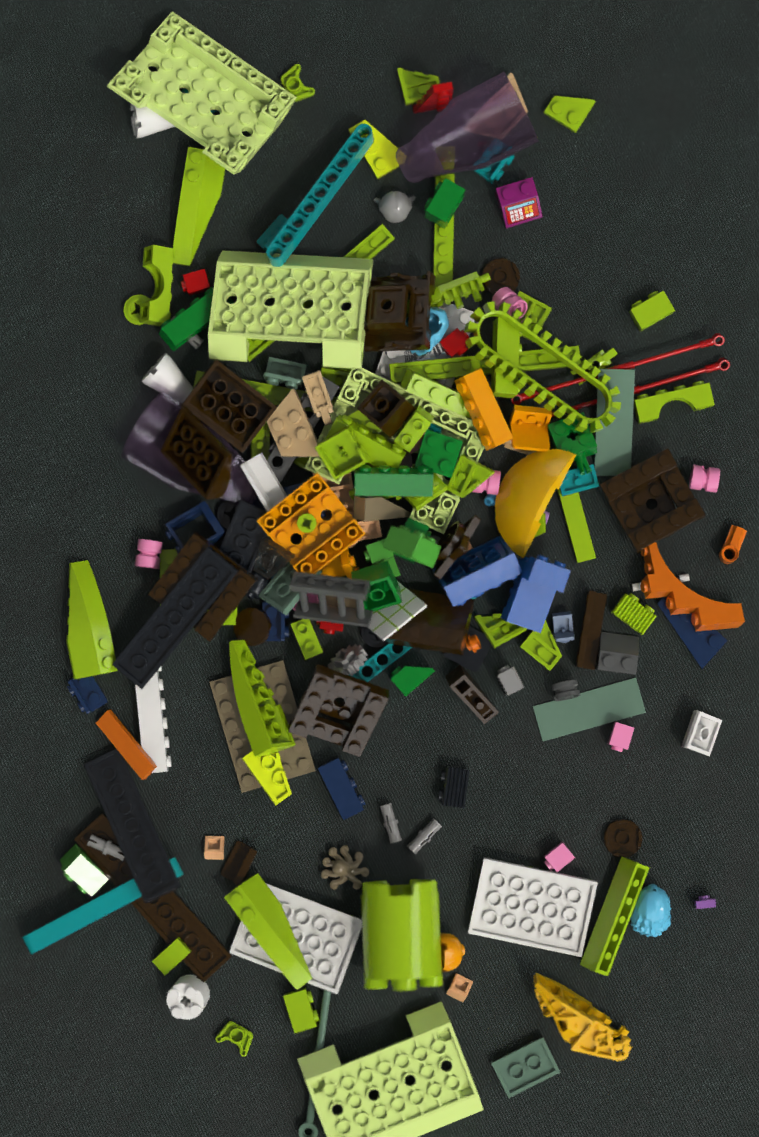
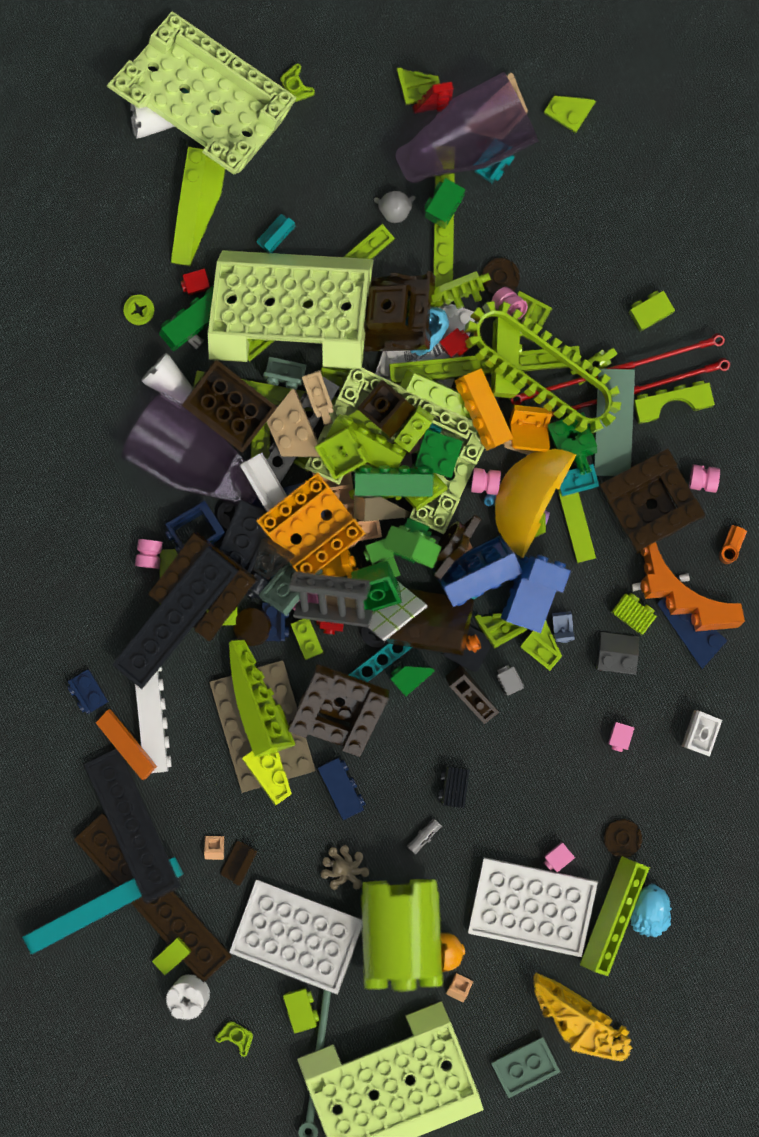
(81, 869): brick -> none
(88, 631): lime wedge -> none
(106, 847): light grey pin -> none
(158, 262): lime arch -> none
(198, 455): dark brown slope -> none
(268, 924): lime wedge -> none
(306, 523): lime wheel -> none
(318, 204): teal beam -> none
(348, 660): light grey gear -> none
(381, 154): neon yellow wing -> none
(390, 823): light grey pin -> none
(468, 476): lime wing -> none
(518, 202): magenta slope -> none
(565, 690): dark grey wheel -> none
(589, 709): sand green window -> none
(591, 630): dark brown fence -> none
(704, 902): medium lavender plate -> none

